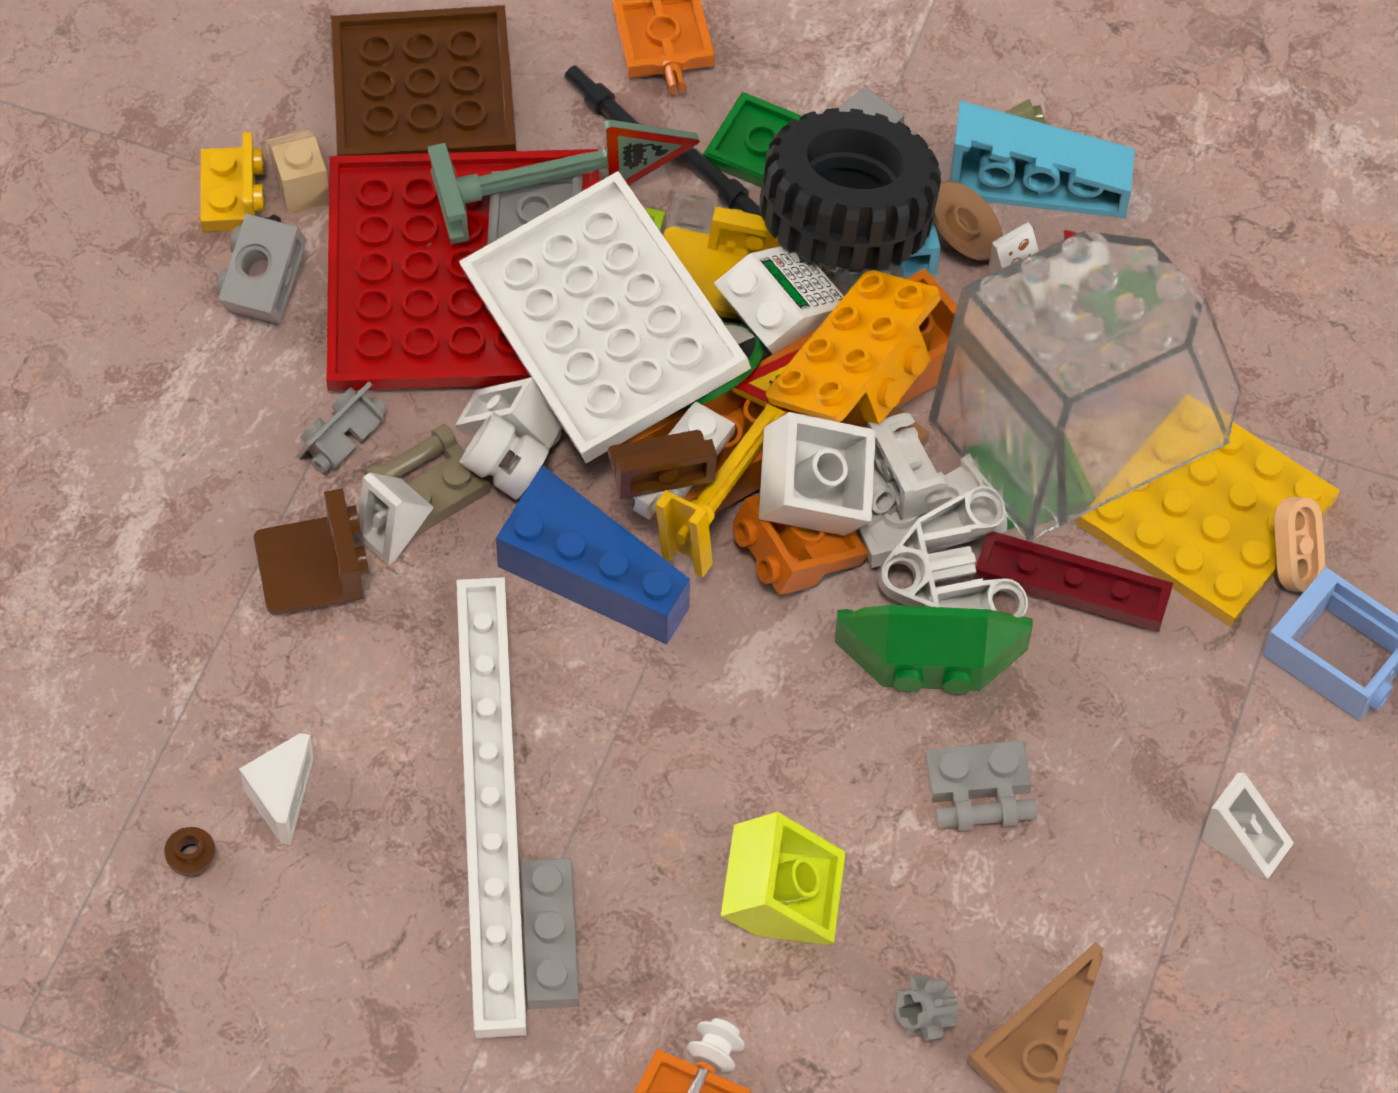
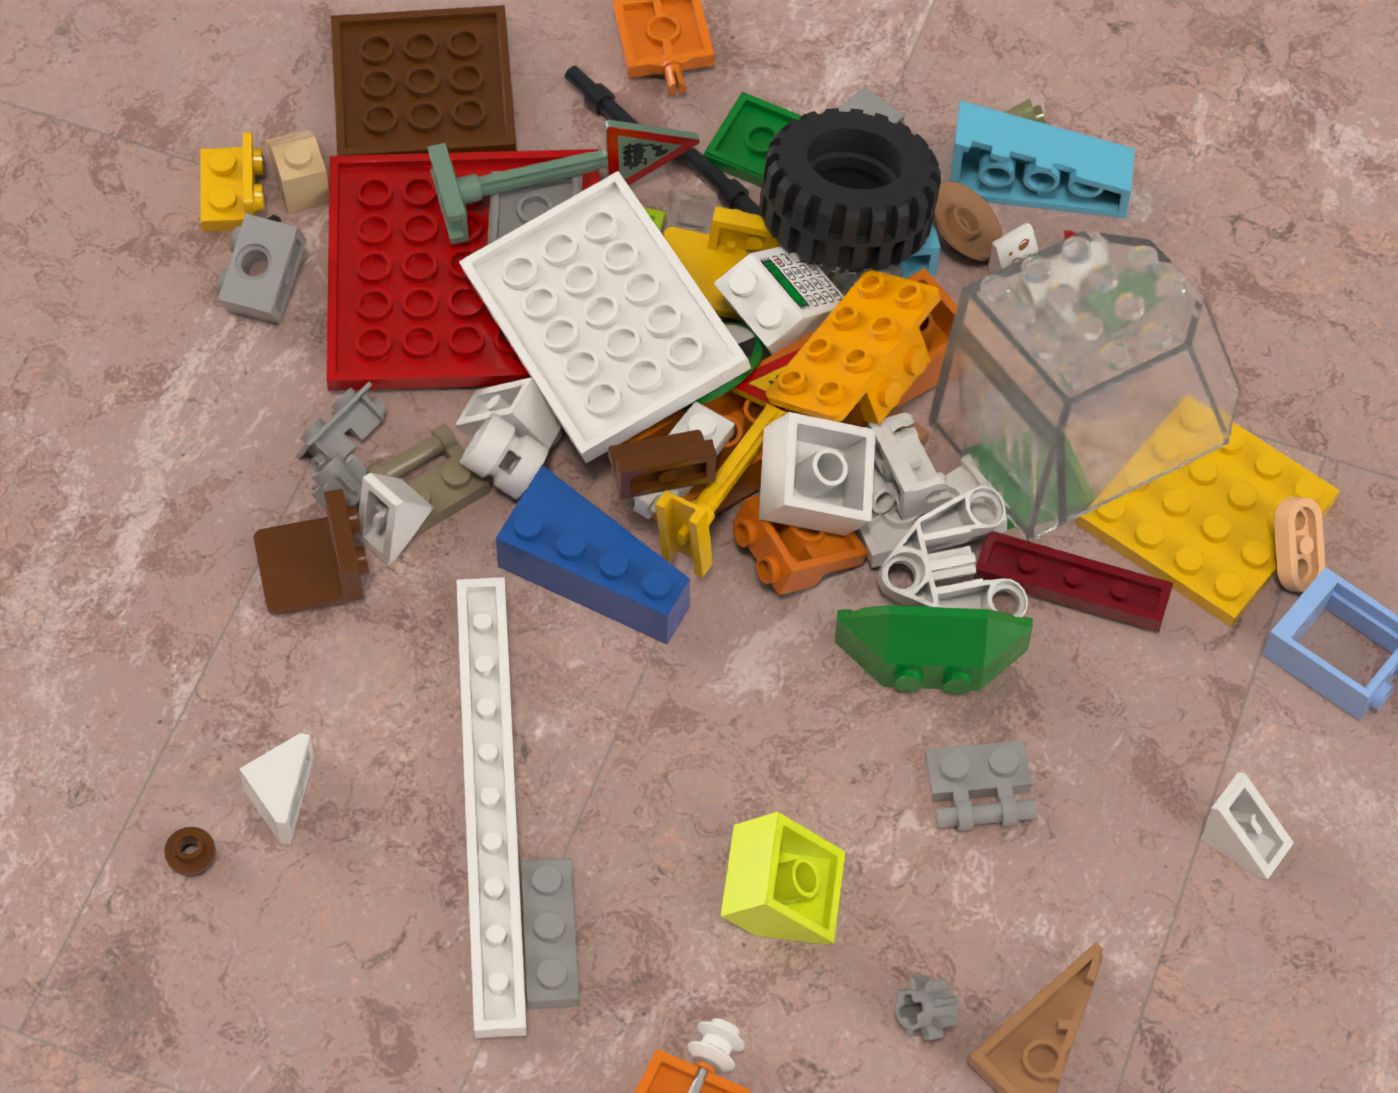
(336, 474): none -> light grey gear

